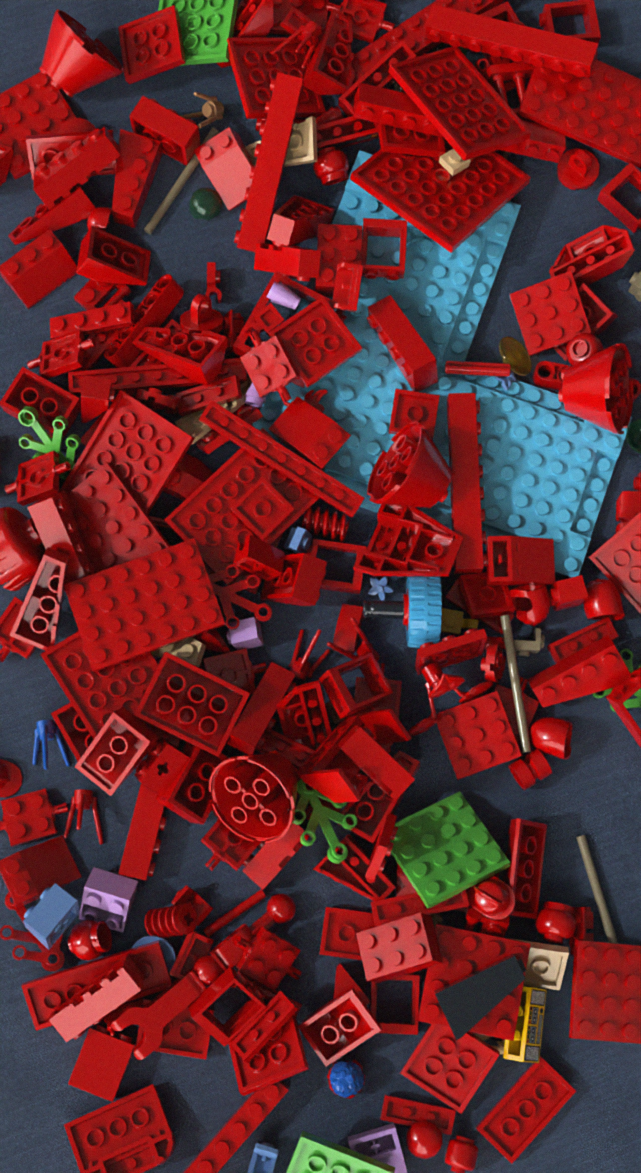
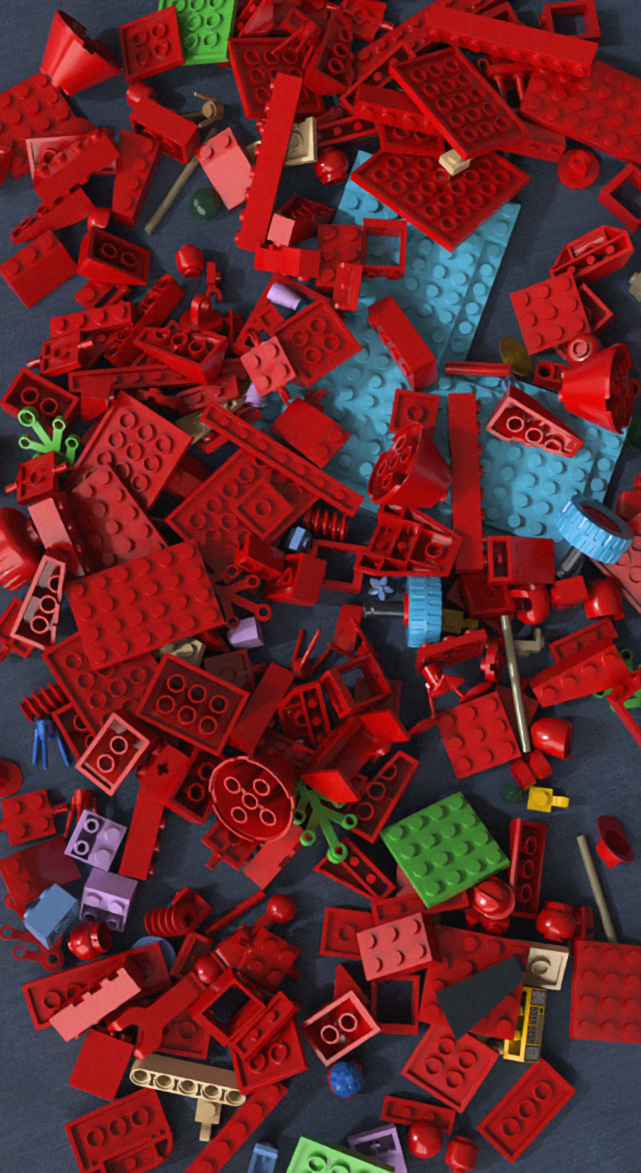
(43, 701): none -> red piece
(95, 840): none -> lavender slope
(137, 90): none -> red head
(187, 1079): none -> tan beam
(190, 261): none -> red head
(207, 1113): none -> tan plate
(375, 761): red wedge -> none
(382, 847): red plate -> none
(510, 794): none -> clear green plate
(528, 422): none -> red wedge
(541, 800): none -> yellow plate
(591, 532): none -> dark azure wheel
(613, 843): none -> red piece

